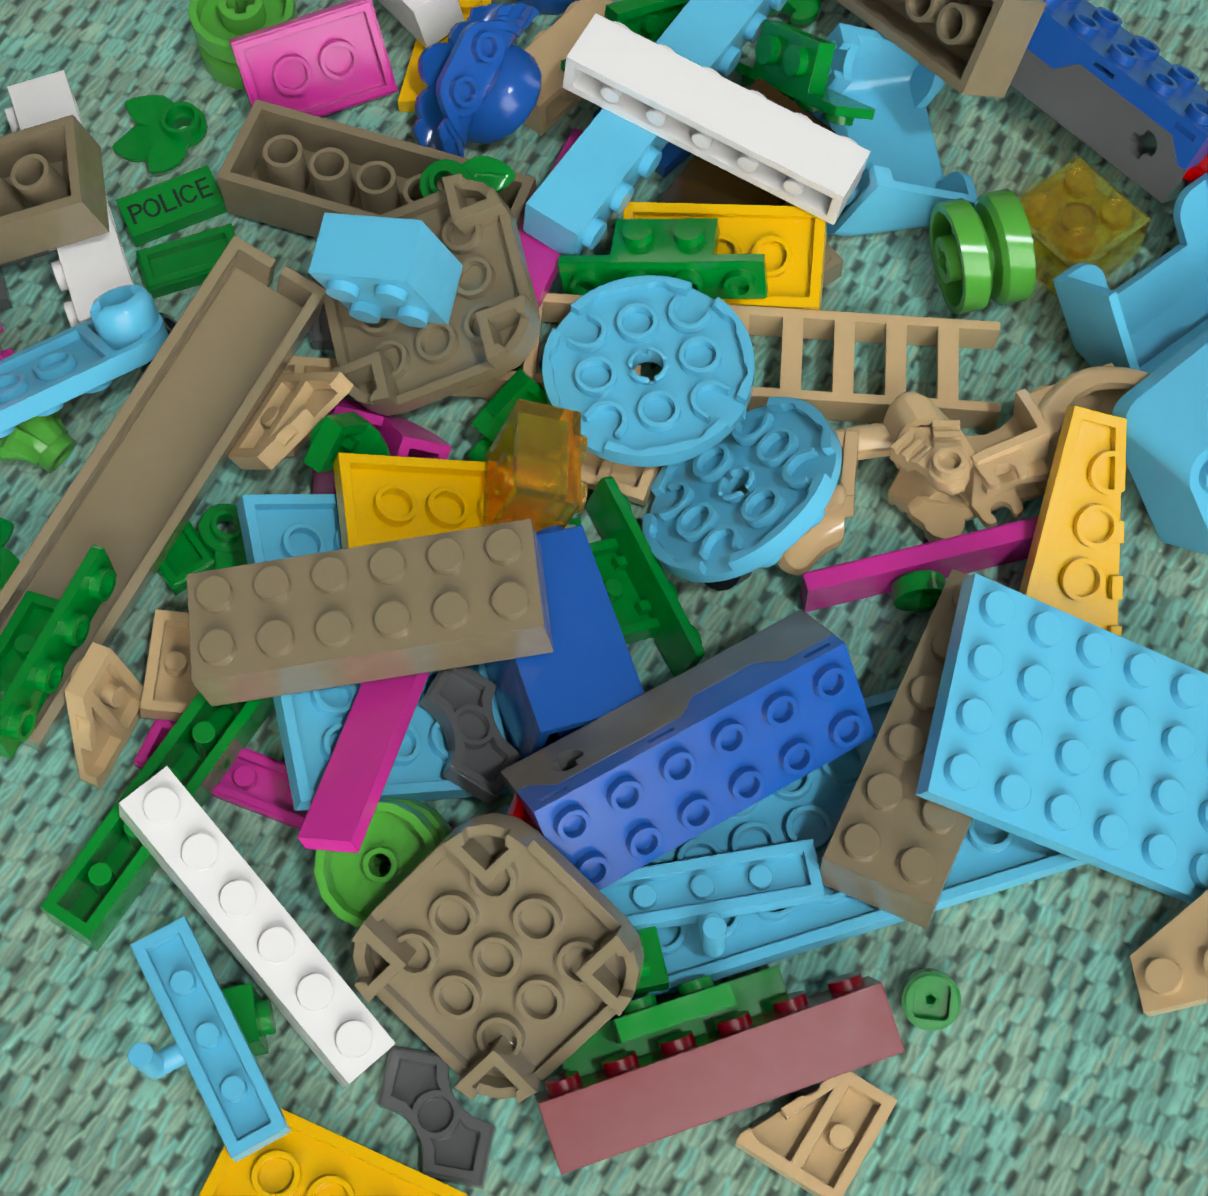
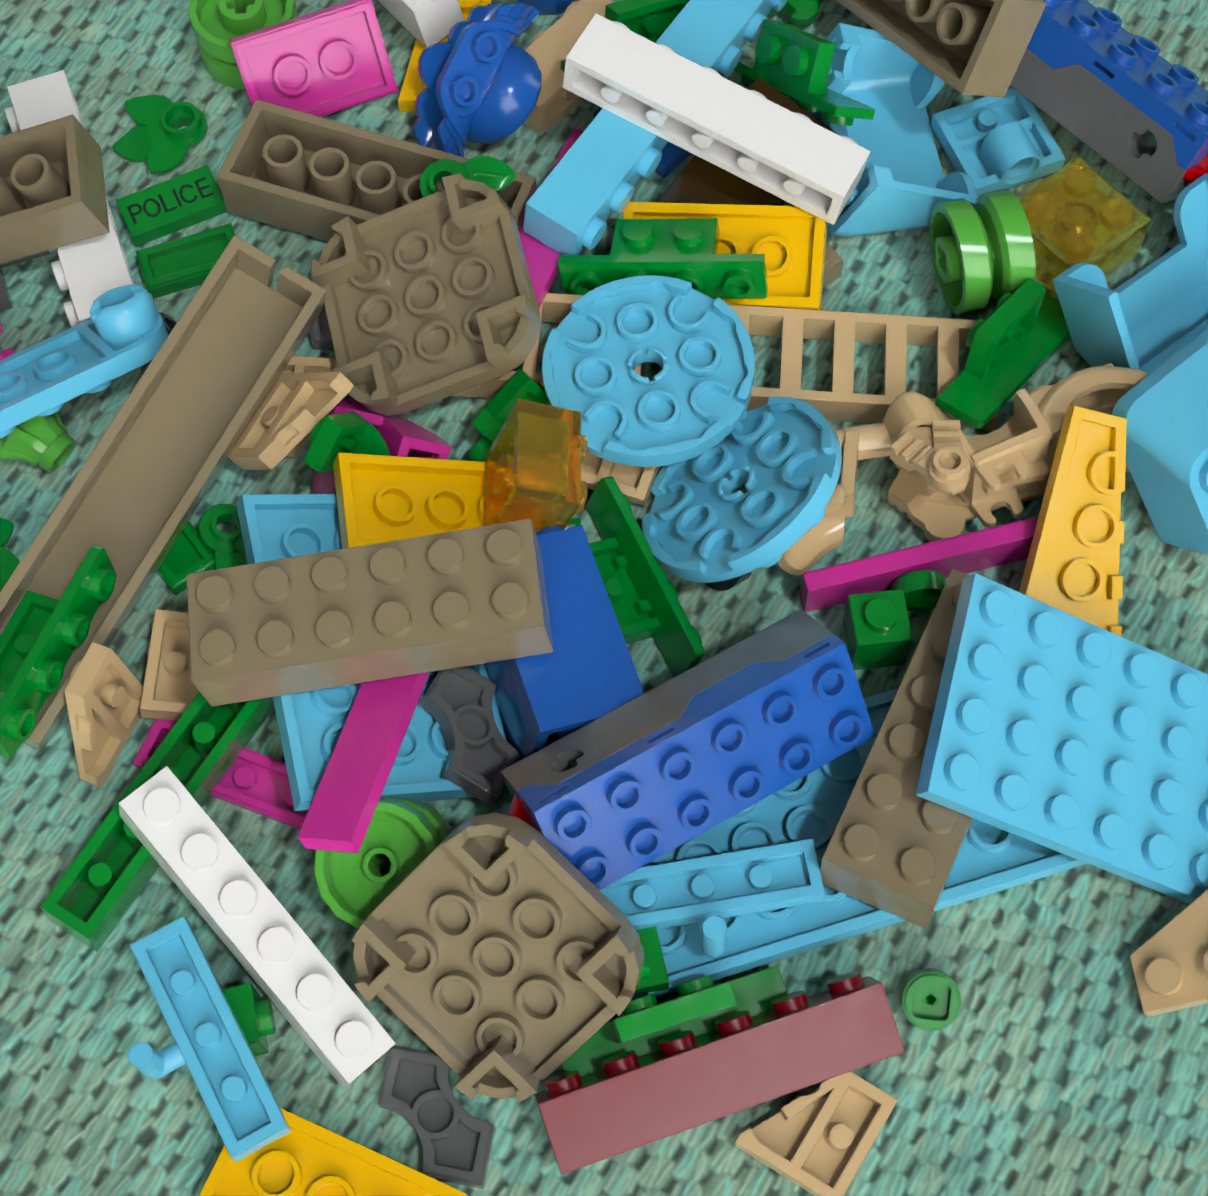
(386, 269): medium azure brick -> none
(877, 629): none -> green brick
(998, 141): none -> medium azure plate
(1005, 353): none -> green bracket

